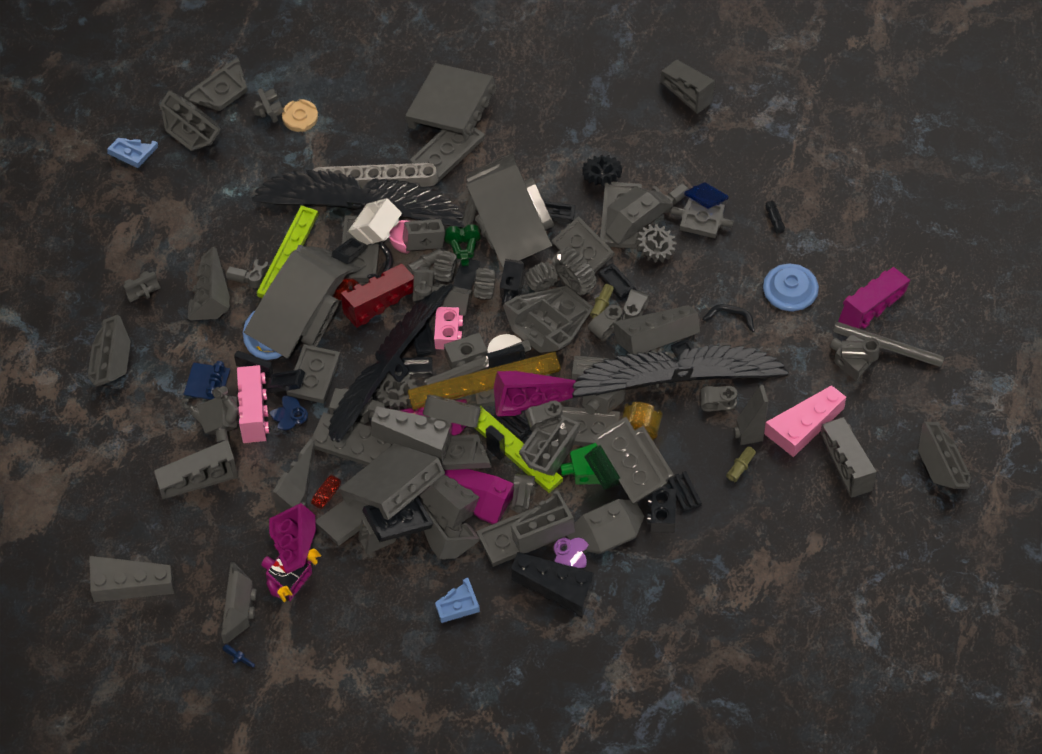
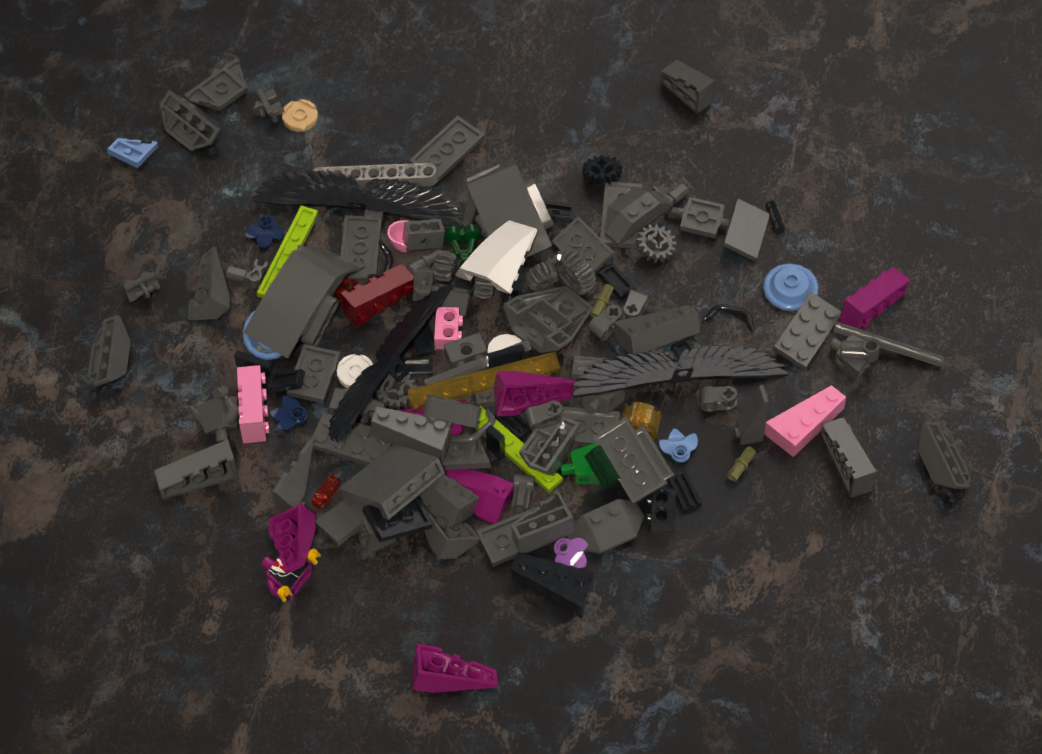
(128, 579): dark grey wedge -> none
(205, 378): dark blue hinge -> none
(238, 604): dark grey wedge -> none
(238, 656): dark blue piece -> none
(263, 233): none -> dark blue plate
(349, 250): black tile -> none
(351, 367): none -> white tile
(375, 221): white piece -> none
(441, 672): none -> magenta wedge
(451, 99): dark grey panel -> none
(457, 603): medium blue wing -> none
(479, 433): none -> dark grey animal
(500, 256): none -> white wedge
(677, 444): none -> medium blue plate
(706, 195): clear blue piece -> none
(746, 229): none -> dark grey tile
(807, 330): none -> dark grey plate

